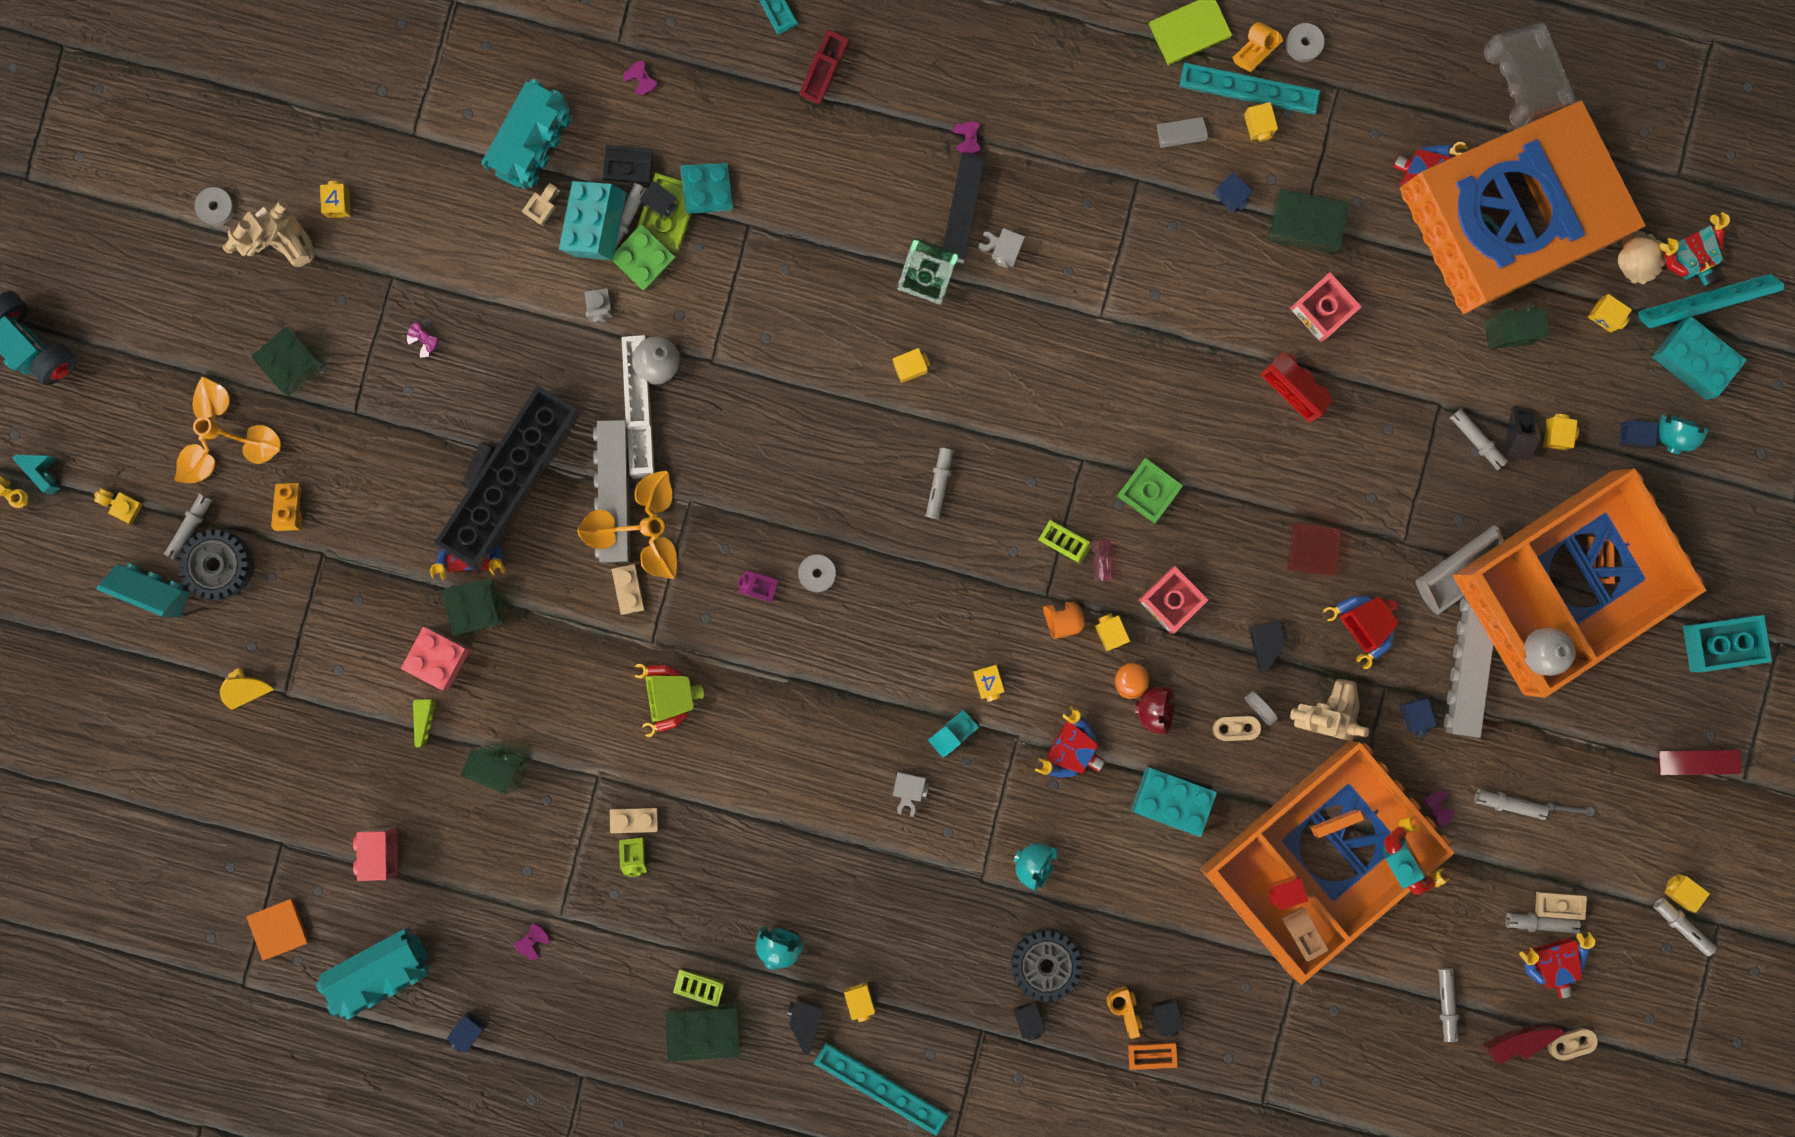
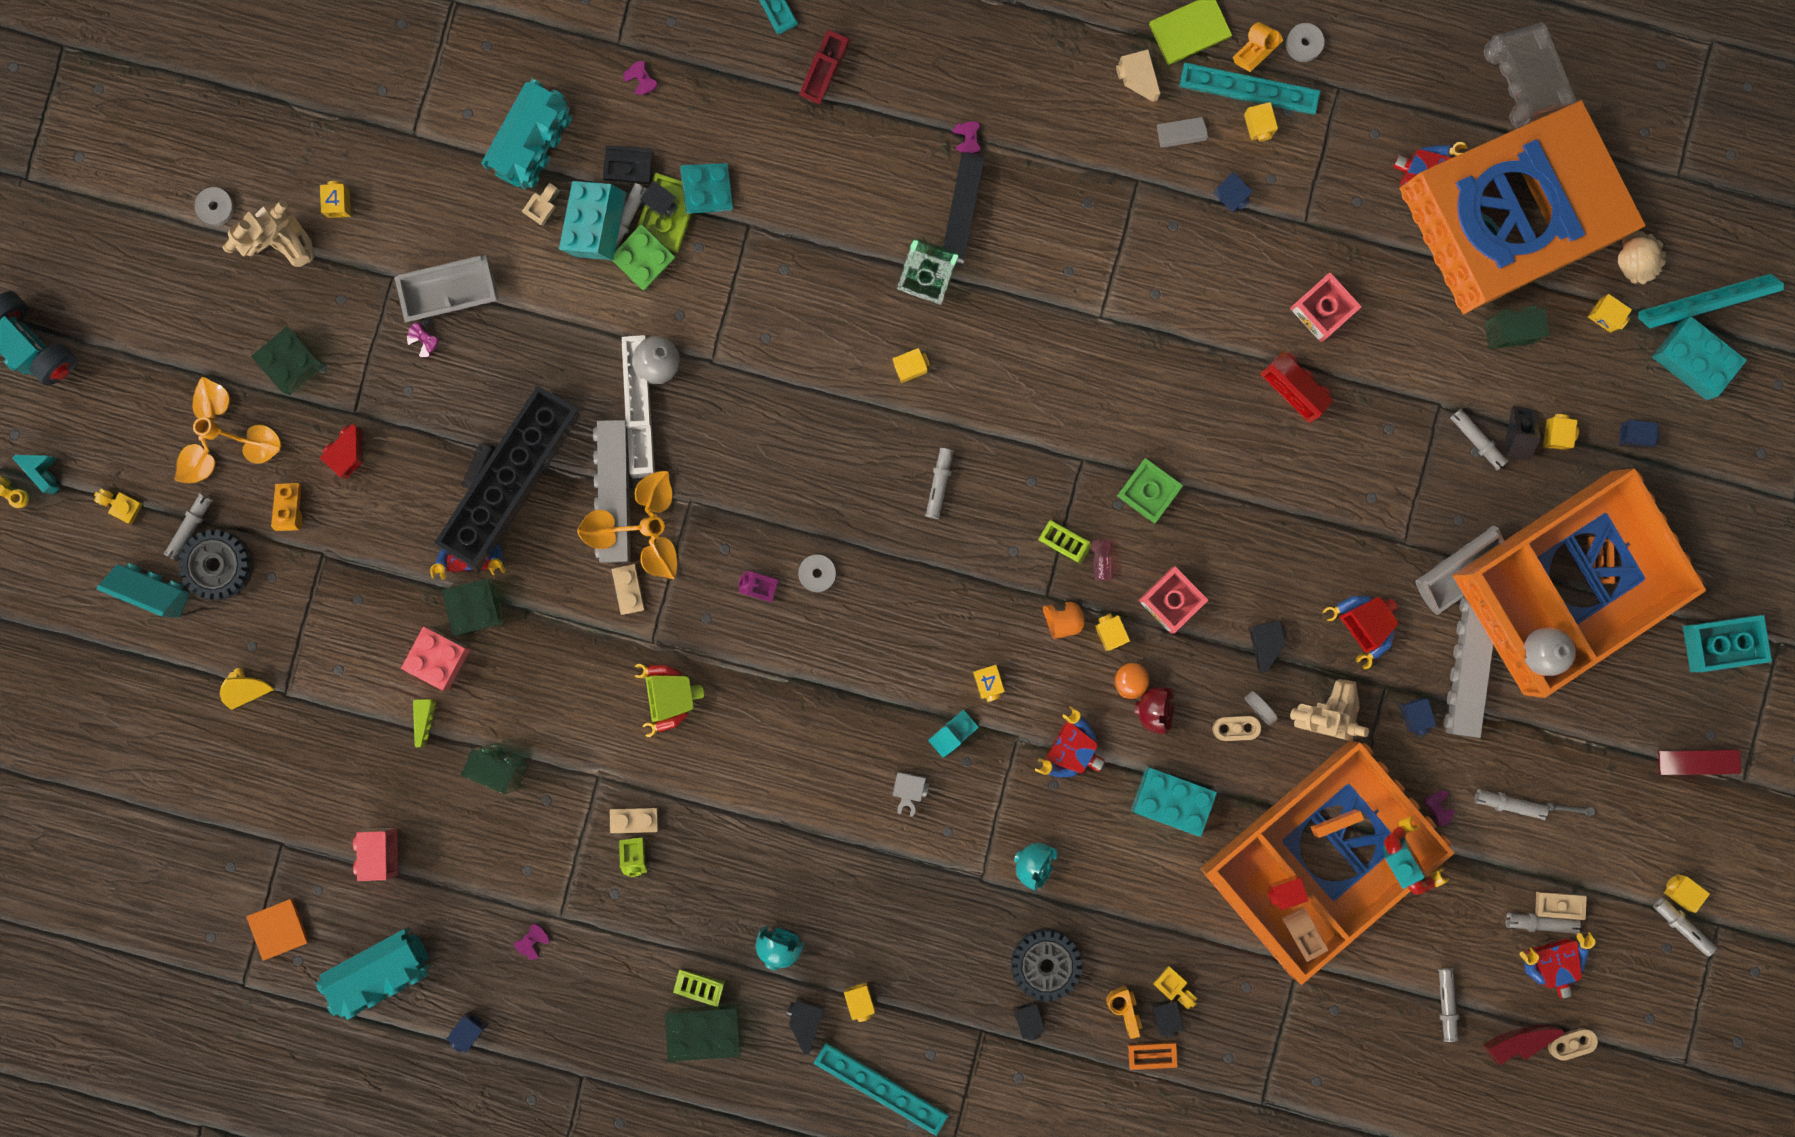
(345, 453): none -> red slope
(446, 288): none -> light grey container
(598, 305): light grey bracket -> none
(1006, 247): light grey brick -> none
(1139, 74): none -> tan slope
(1171, 984): none -> yellow plate
(1308, 221): clear green brick -> none
(1314, 549): clear red plate -> none
(1680, 434): teal cylinder -> none
(1697, 252): torso -> none

